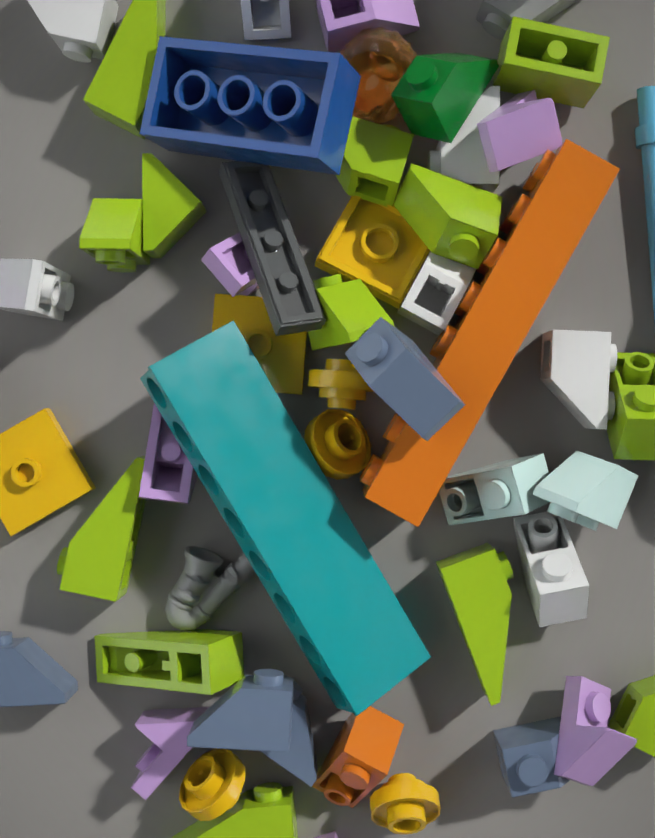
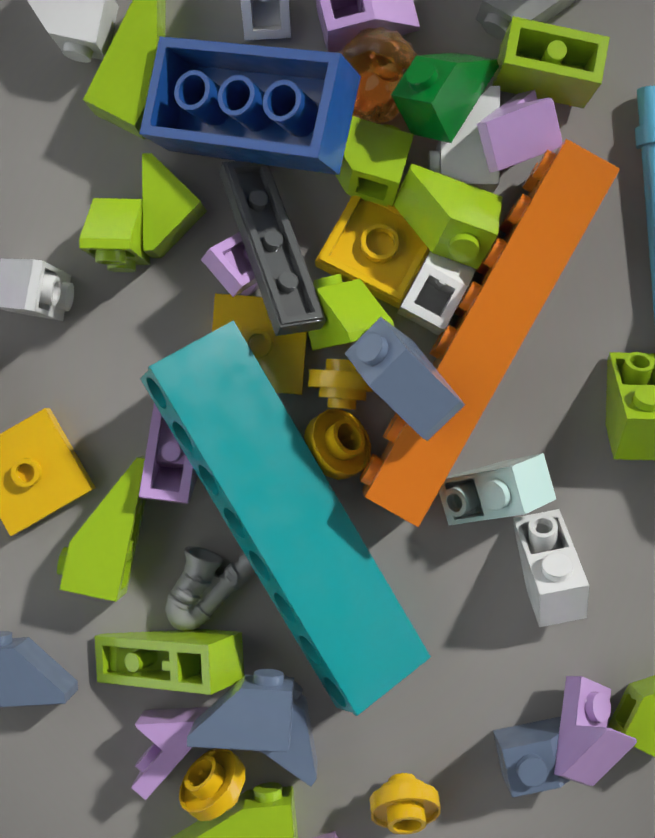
(359, 757): orange slope -> none
(482, 607): lime slope -> none
(578, 372): white slope -> none
(587, 490): light aqua slope -> none

